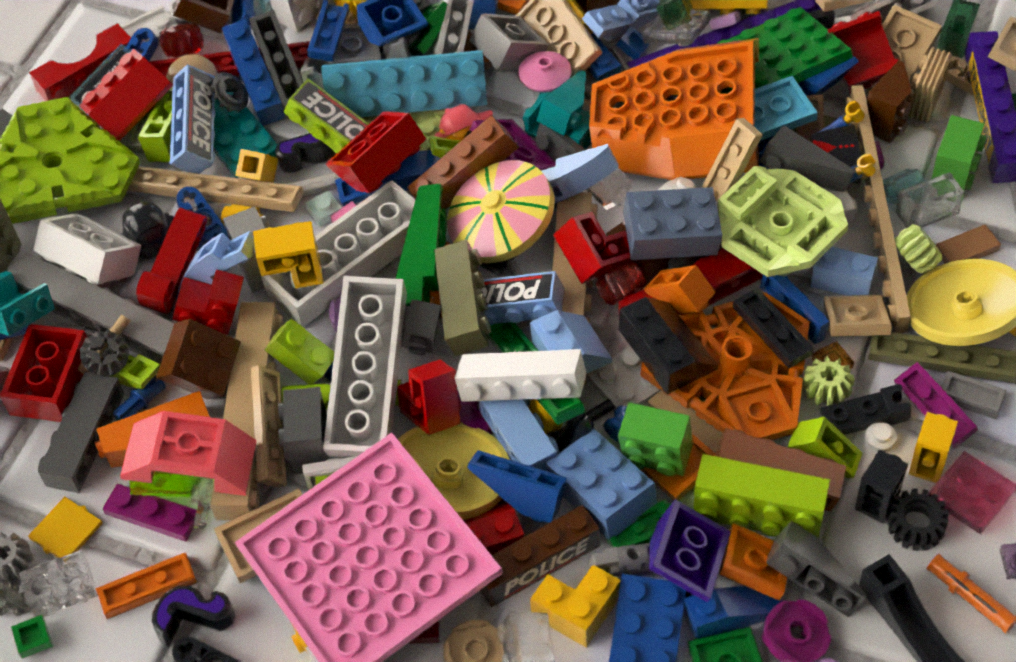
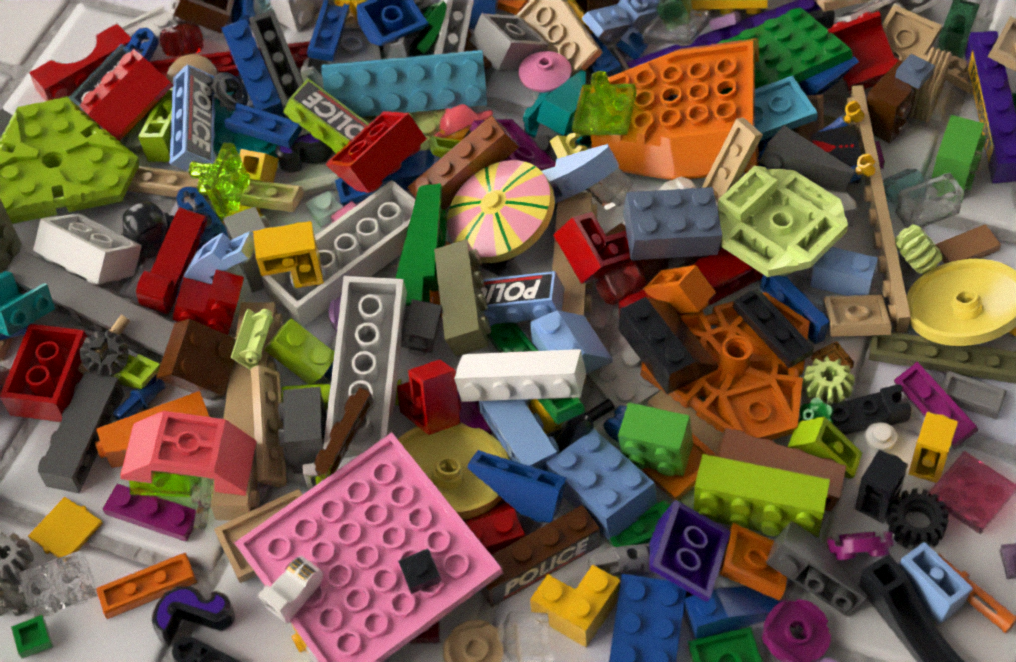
(223, 180): none -> clear neon green plate
(252, 337): none -> yellowish green hinge
(263, 125): none -> blue hinge
(292, 589): none -> white leg
(343, 433): none -> reddish brown plate
(420, 571): none -> black plate
(565, 145): none -> light yellow tile
(604, 107): none -> clear neon green plate
(816, 409): none -> green plant
(860, 542): none -> magenta plate
(915, 71): none -> sand blue plate
(935, 582): none -> light blue brick

